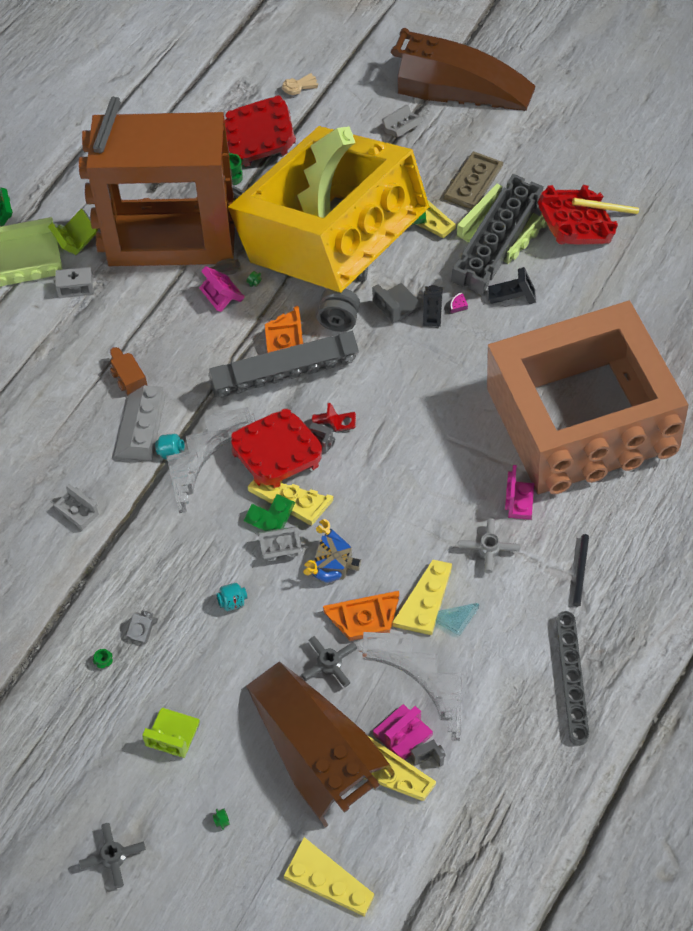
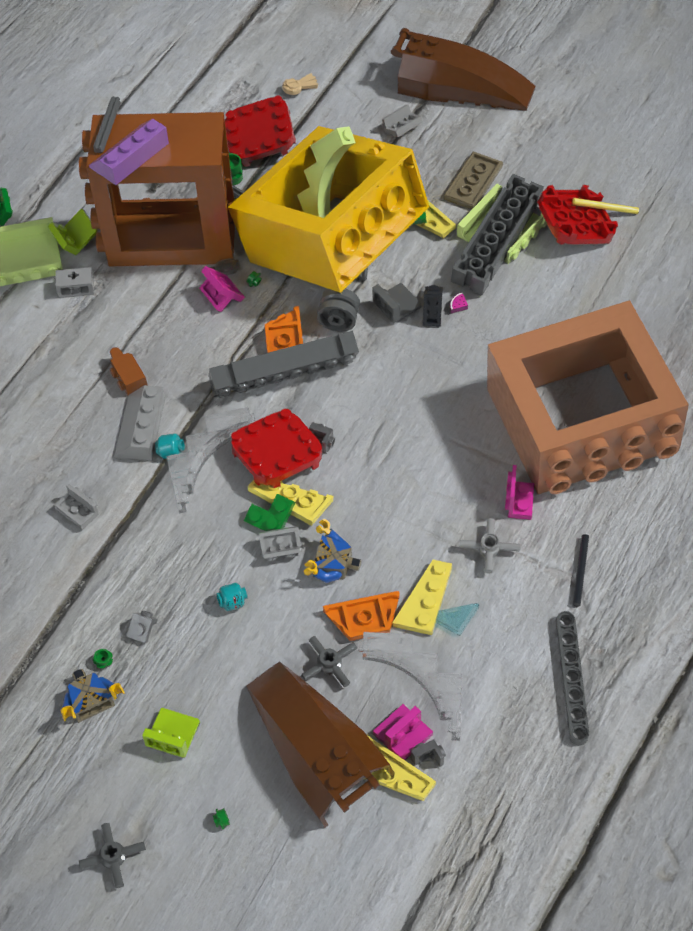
(89, 696): none -> torso
(131, 151): none -> medium lavender slope
(323, 876): light yellow wing -> none
(335, 419): red bracket -> none
(513, 289): black bracket -> none

